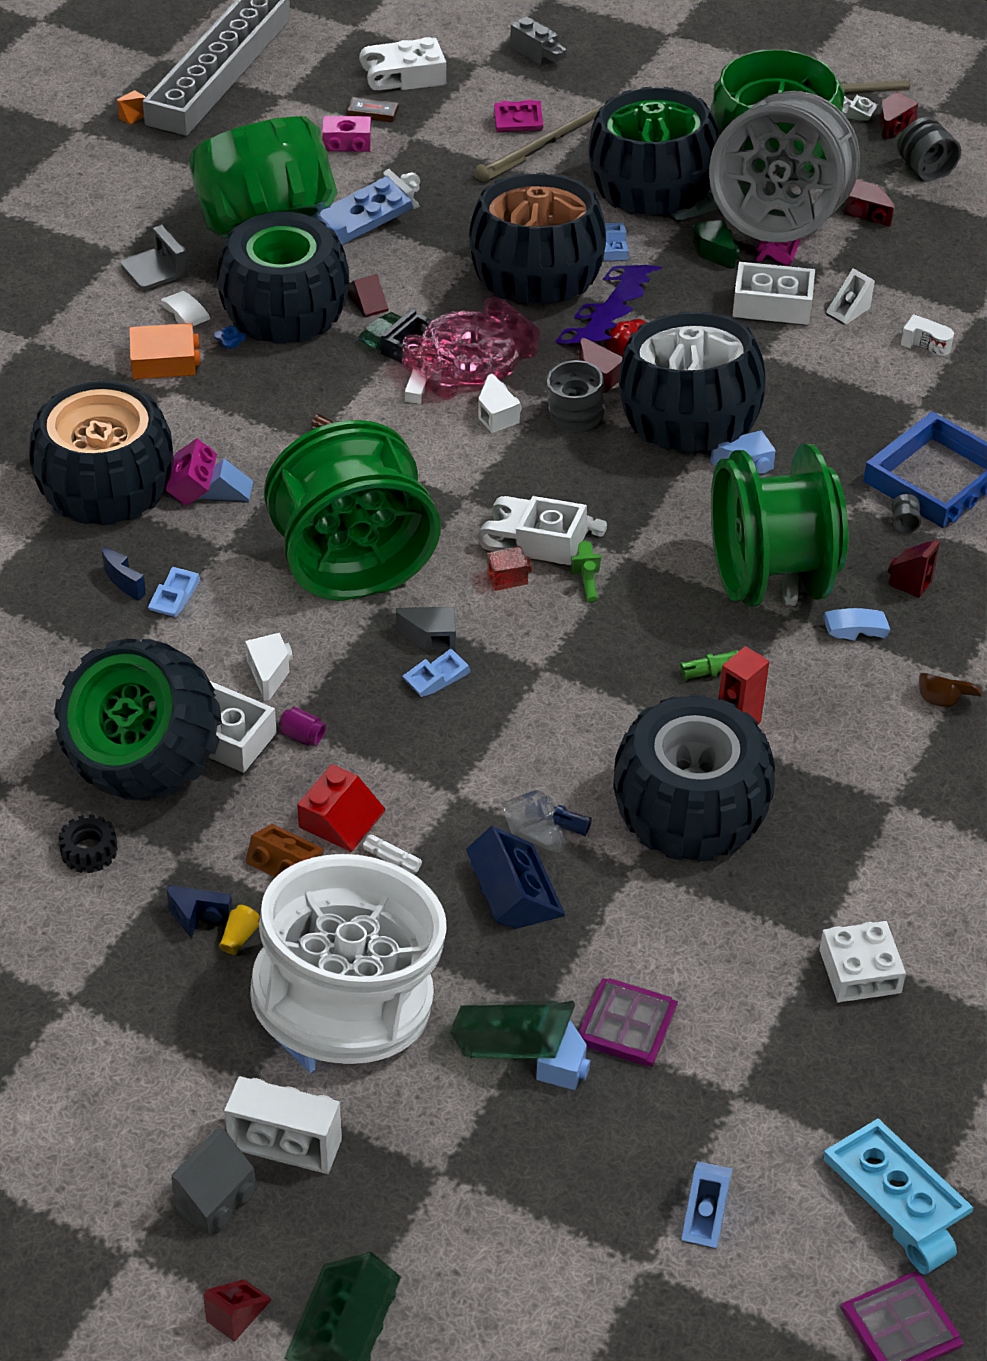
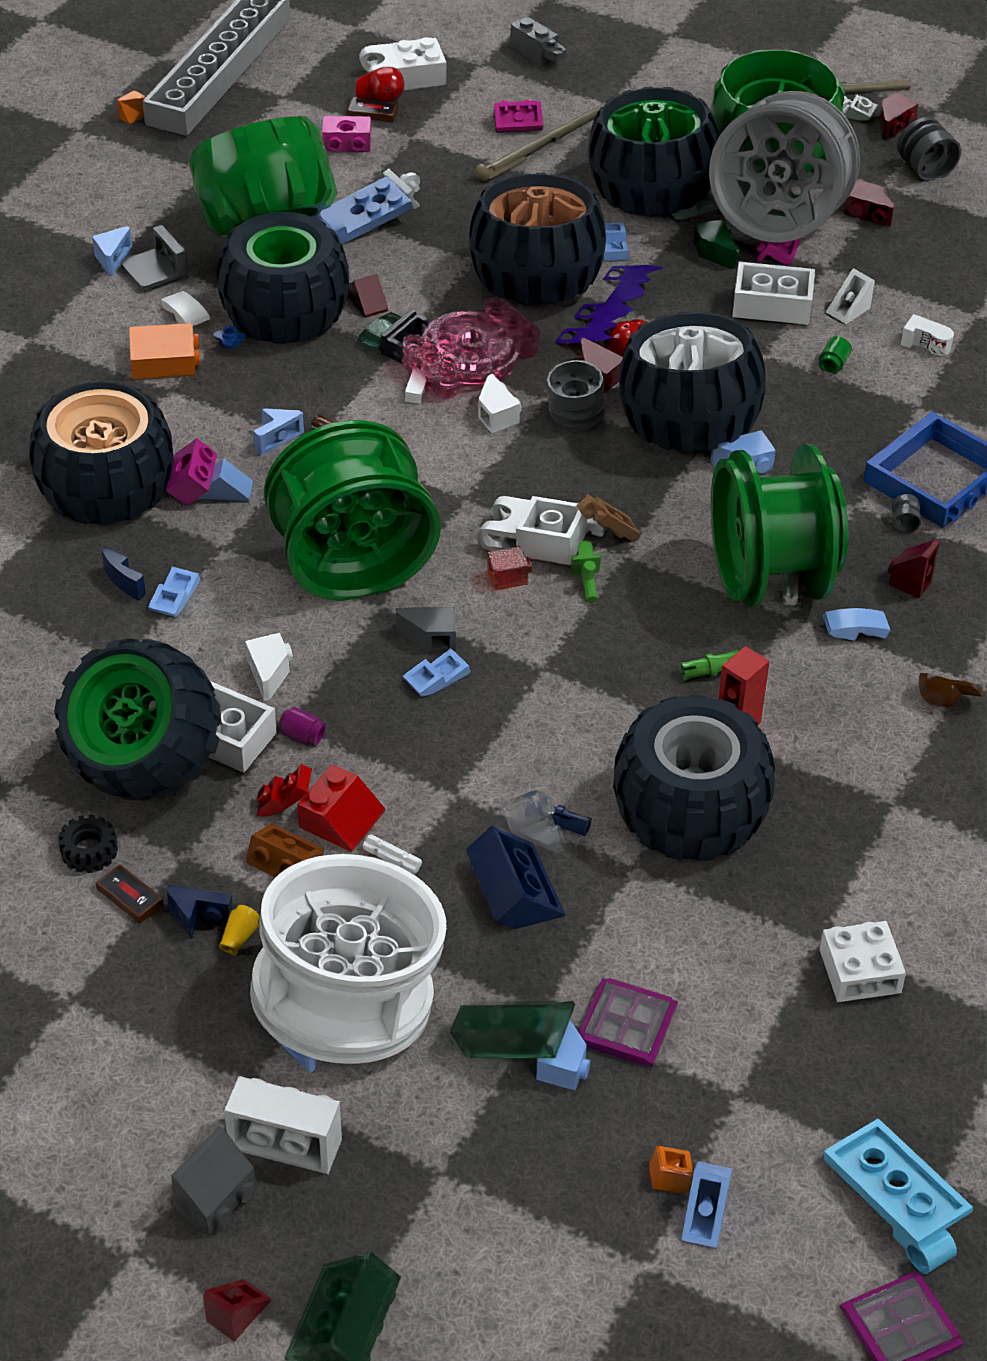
(112, 248): none -> light blue slope
(129, 893): none -> tile
(277, 429): none -> light blue slope
(283, 793): none -> red slope
(374, 84): none -> red cap
(608, 516): none -> medium nougat hinge
(671, 1169): none -> orange slope
(835, 354): none -> green brick

